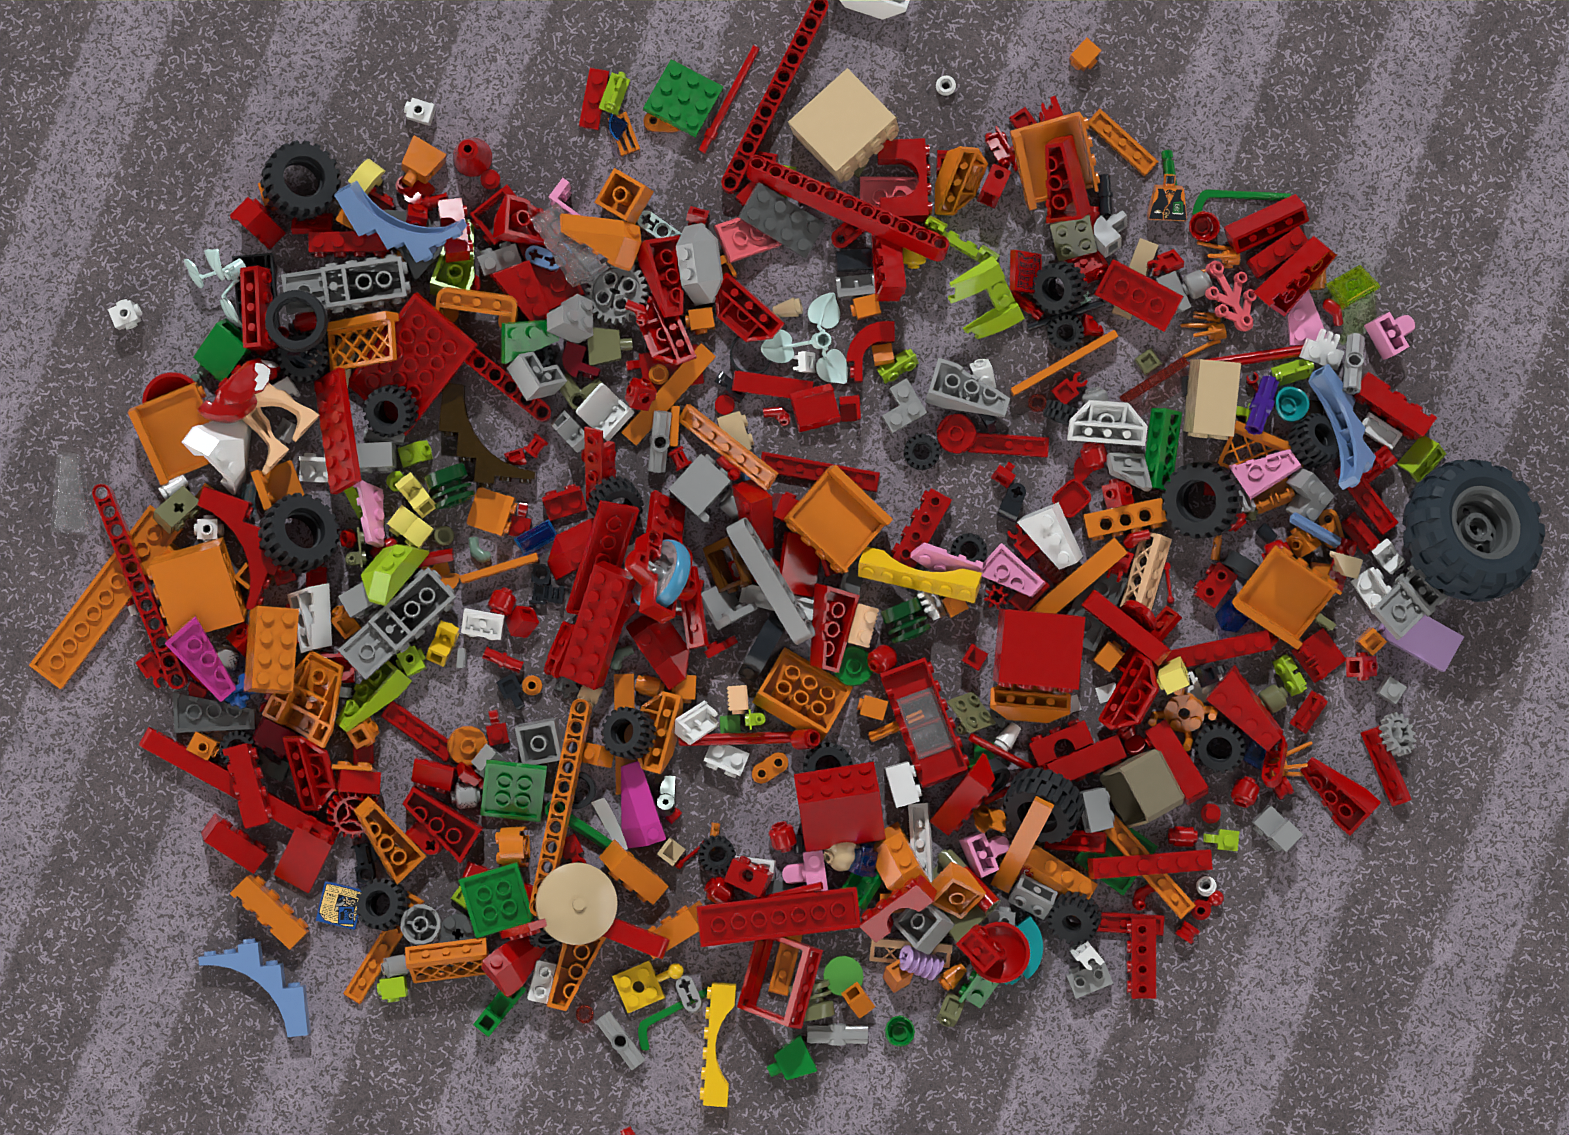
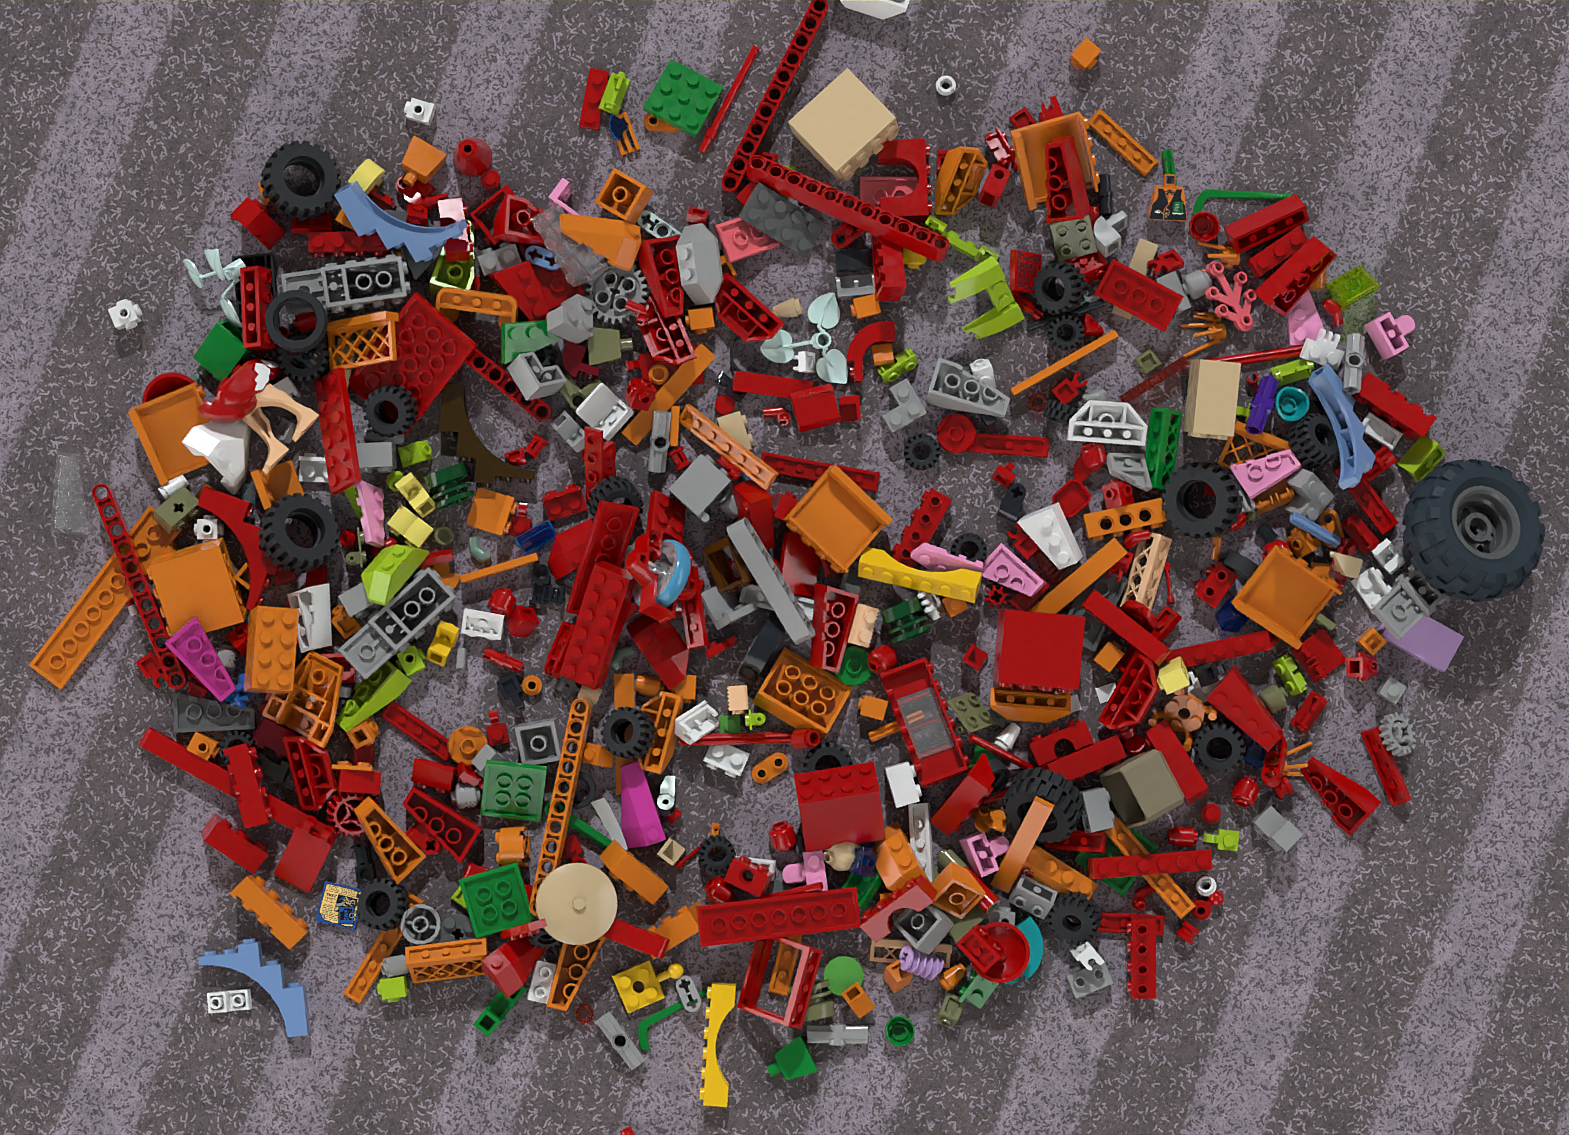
(229, 1001): none -> white slope

